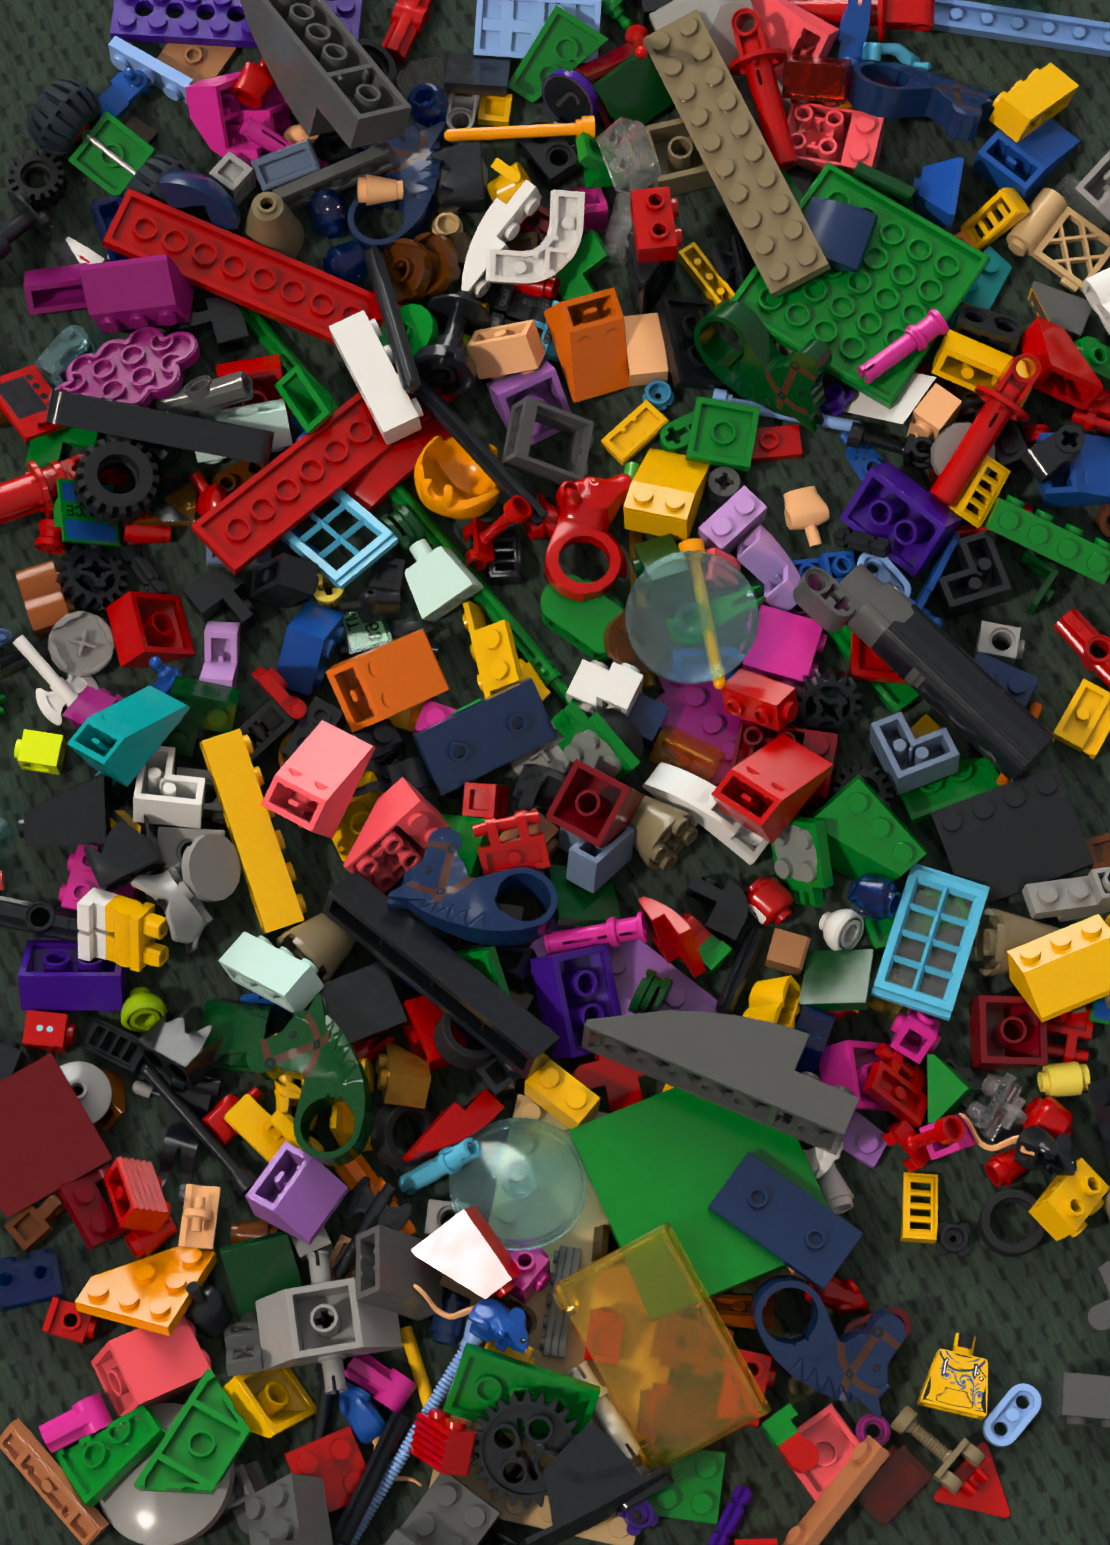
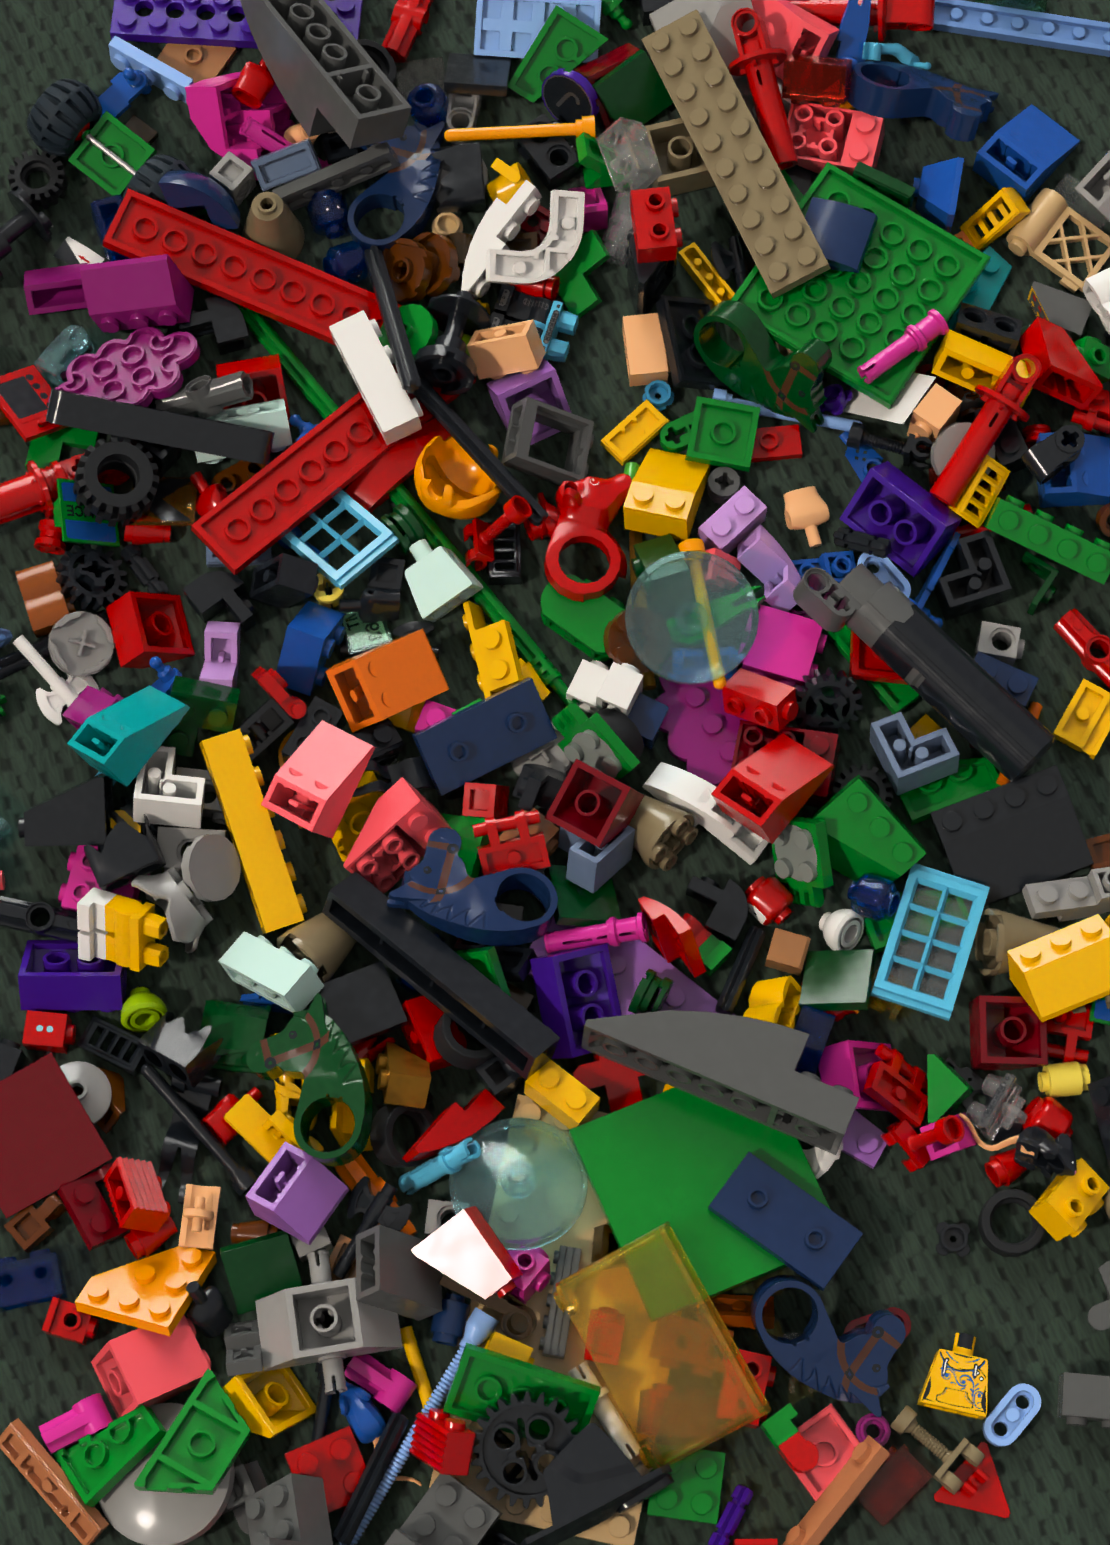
(41, 751): neon yellow brick -> none
(143, 1089): light grey piece -> none
(305, 398): green slope -> none
(378, 189): light nougat cone -> none
(491, 1321): blue animal -> none
(495, 110): yellow plate -> none
(590, 343): orange slope -> none
(635, 36): red piece -> none
(647, 1518): dark purple plate -> none
(687, 753): clear orange slope -> none
(836, 1190): white cone -> none
(839, 1295): red animal -> none
(915, 1034): dark pink brick -> none
(919, 1235): yellow slope -> none
(1032, 102): yellow brick -> none

